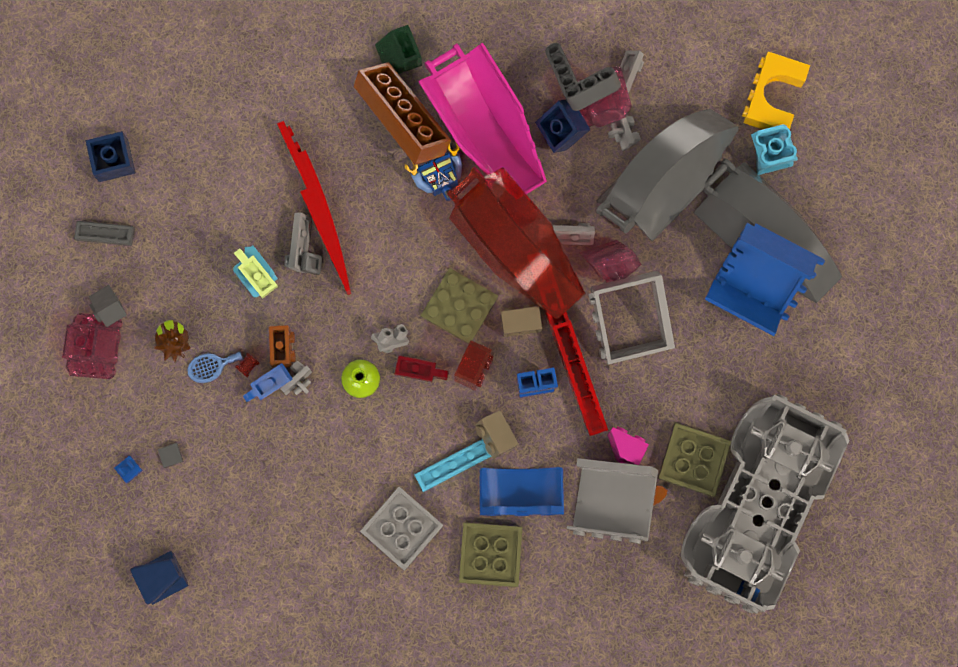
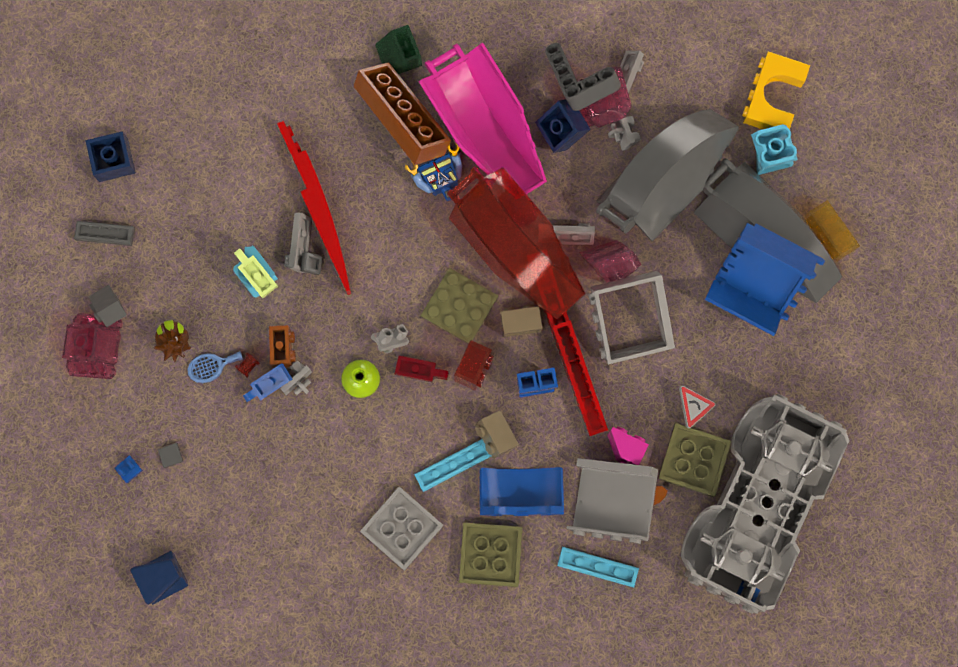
(598, 567): none -> medium azure tile
(694, 406): none -> piece
(831, 231): none -> clear yellow brick

